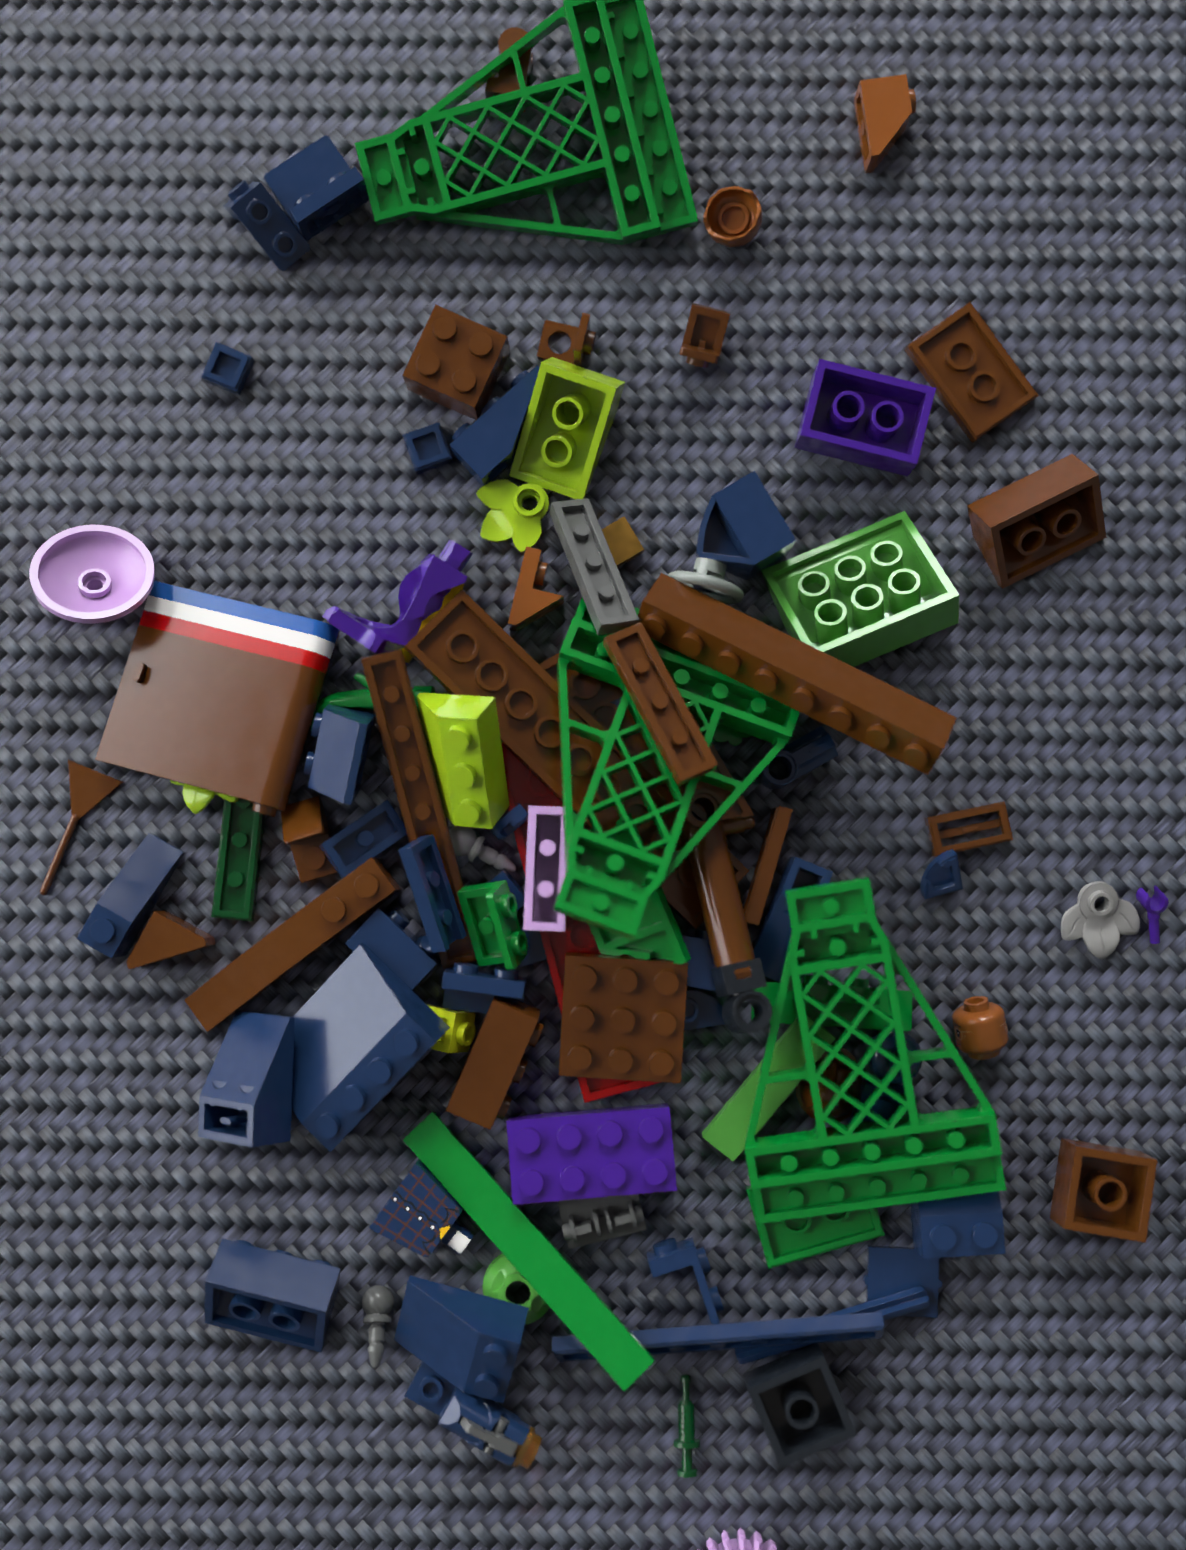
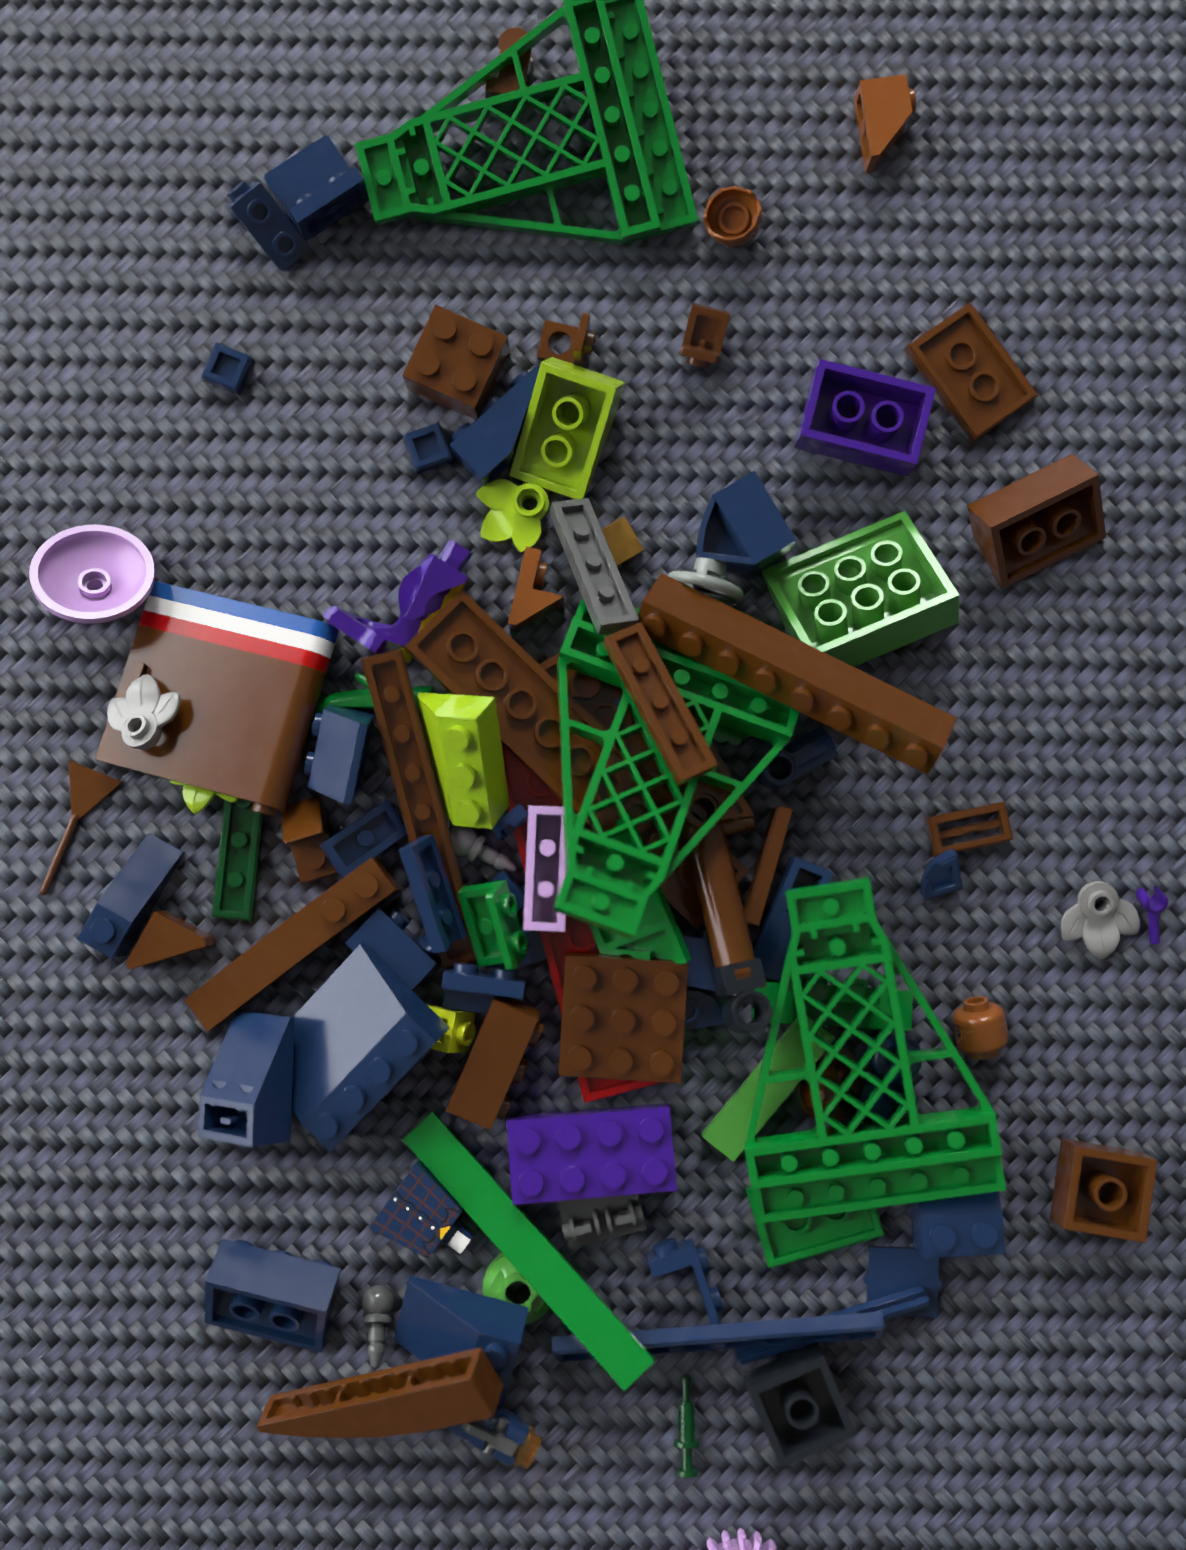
(142, 712): none -> plate
(390, 1400): none -> reddish brown slope

